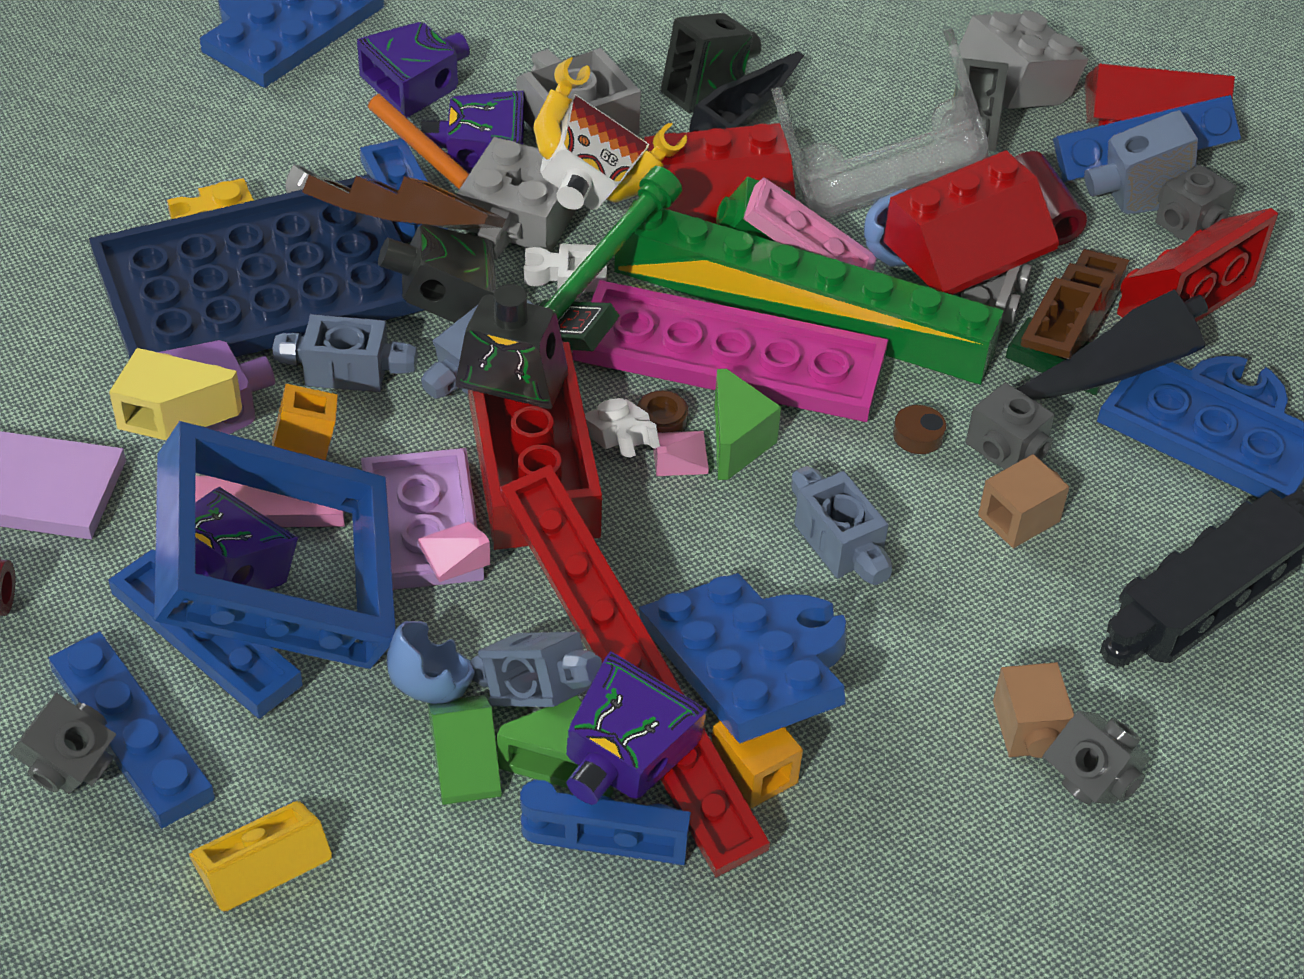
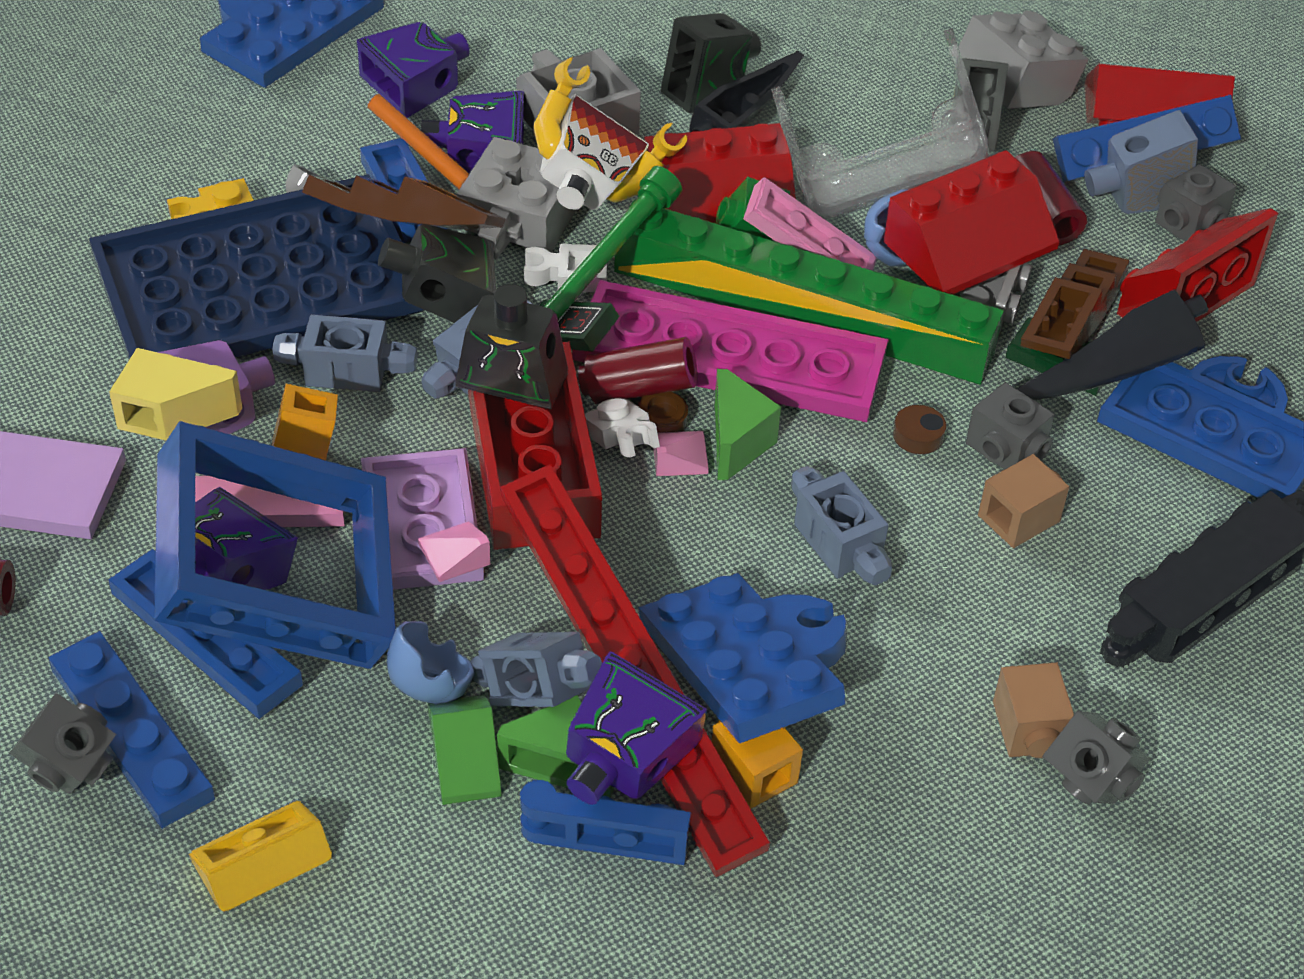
(639, 370): none -> dark red brick

